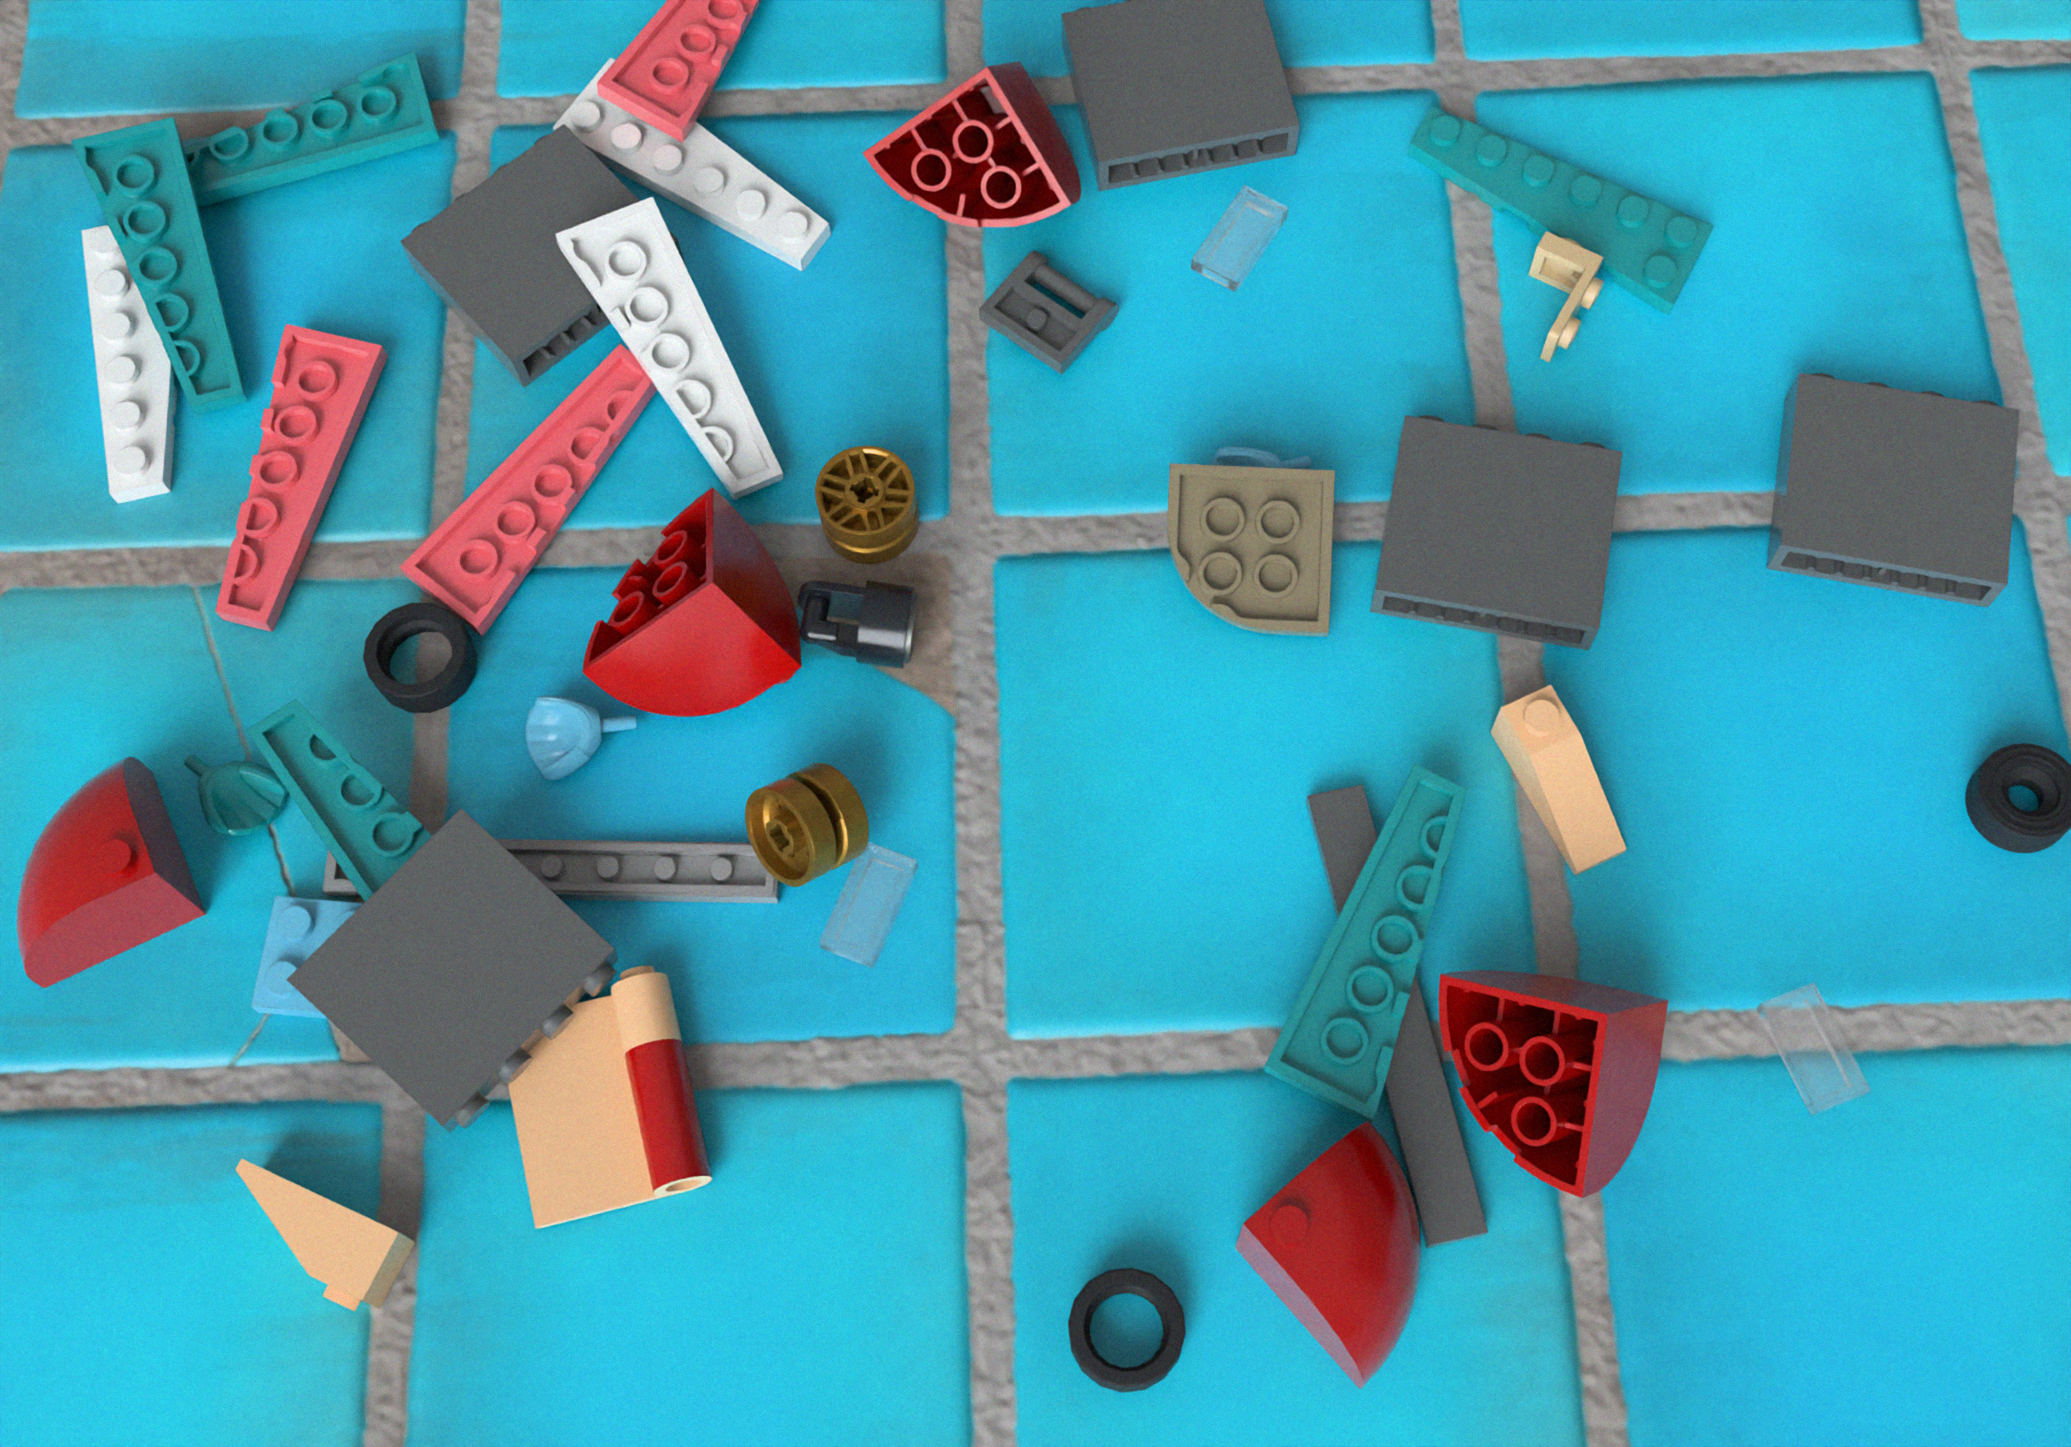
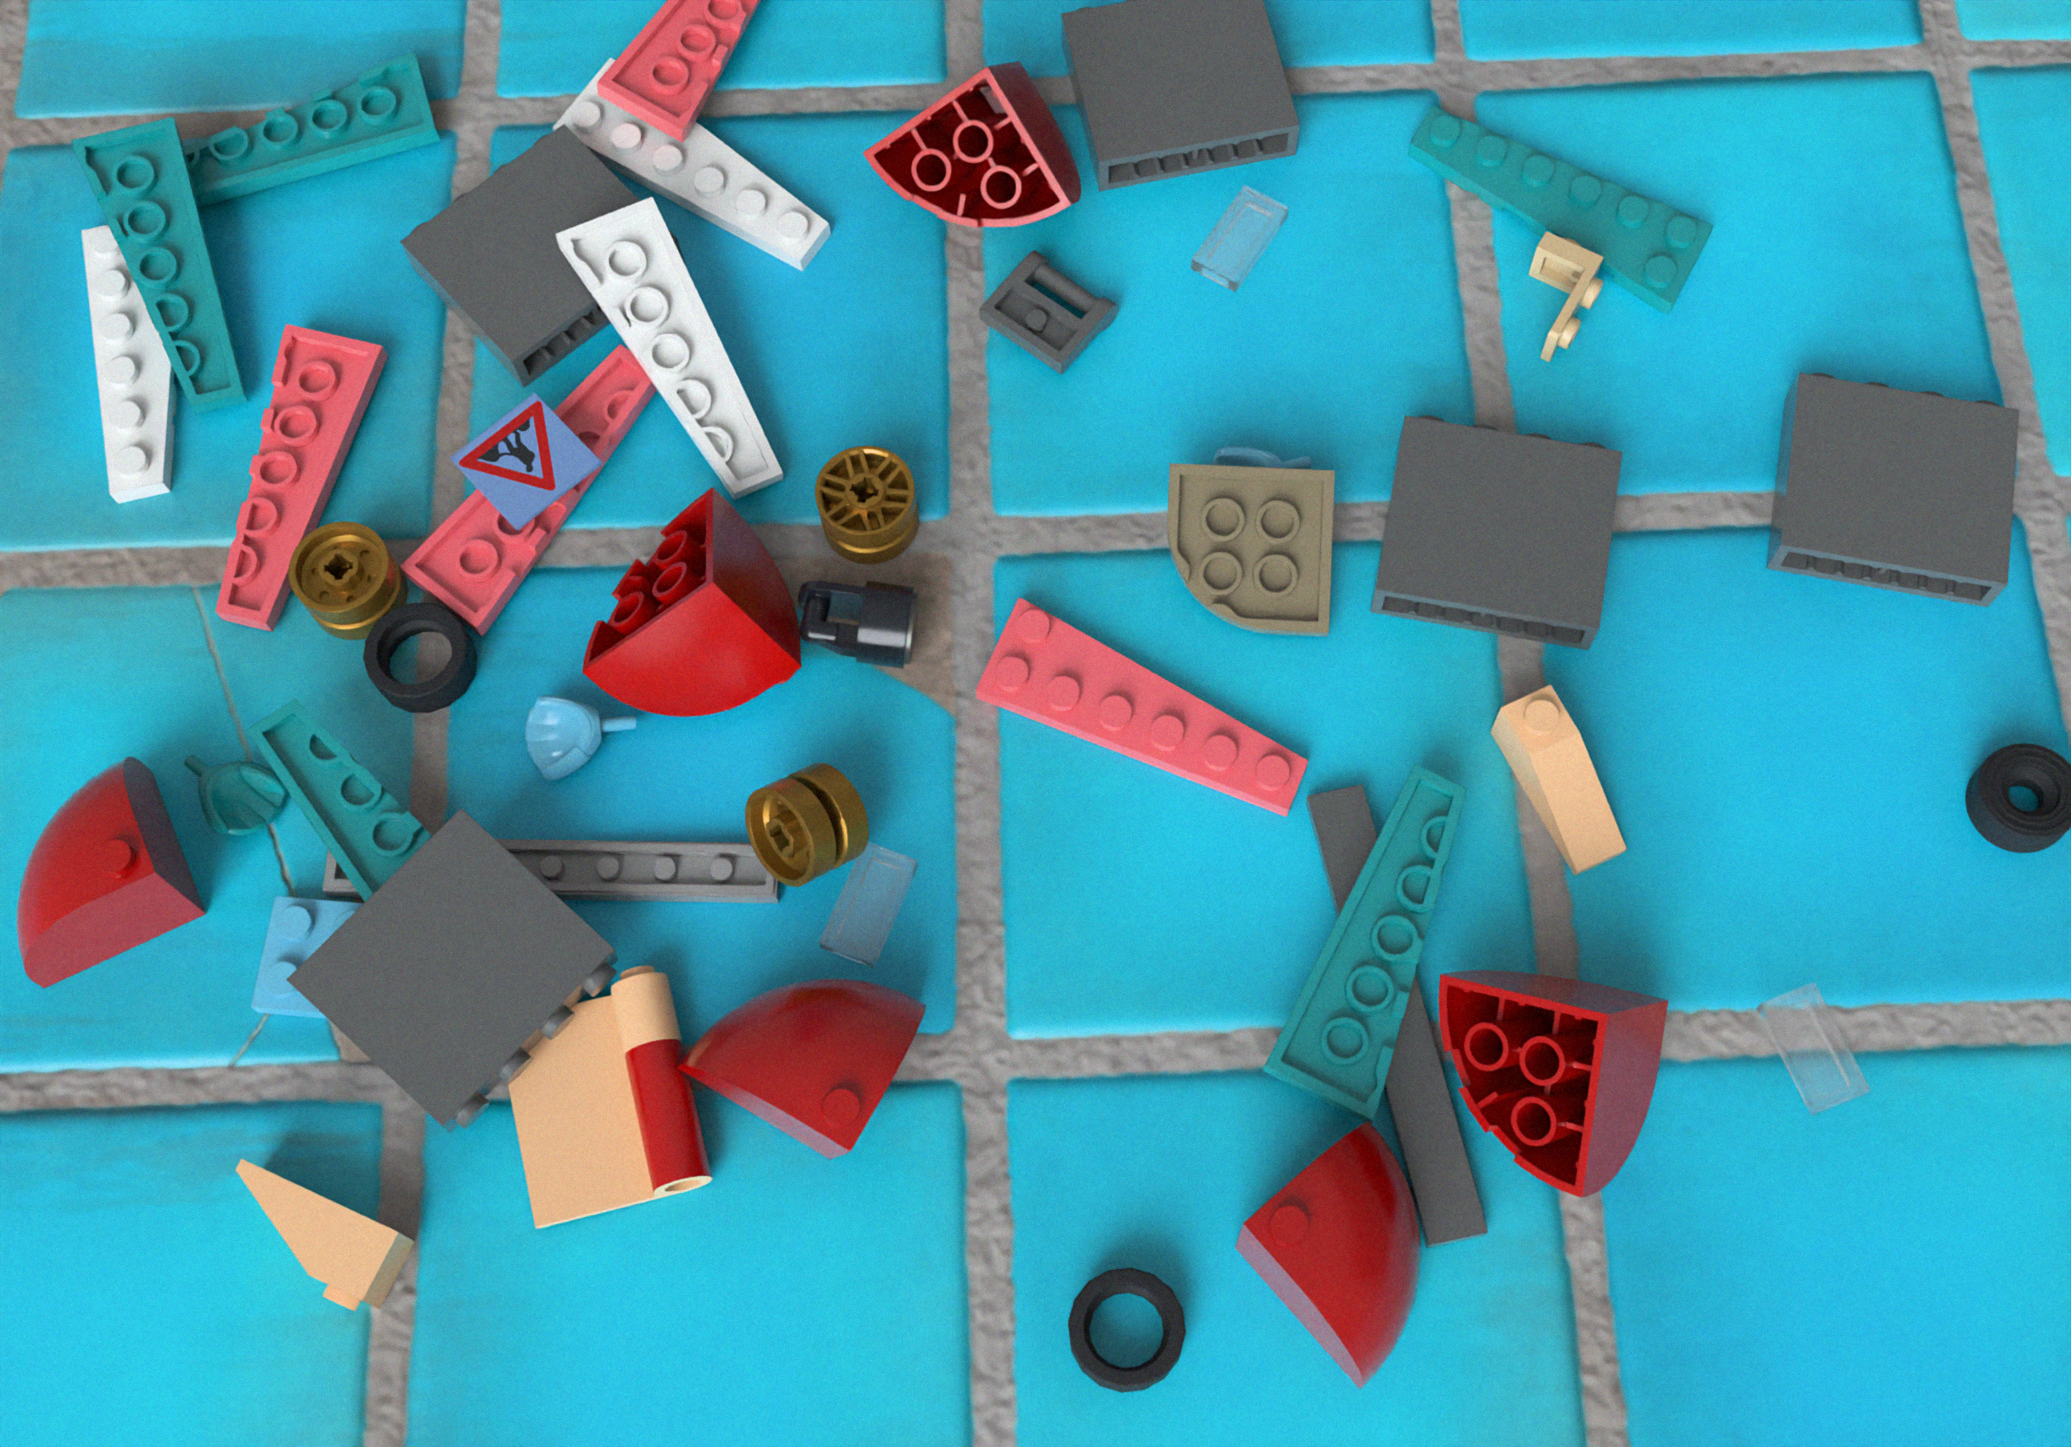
(346, 578): none -> pearl gold wheel
(526, 461): none -> medium blue piece
(810, 1056): none -> red brick
(1105, 698): none -> coral wing

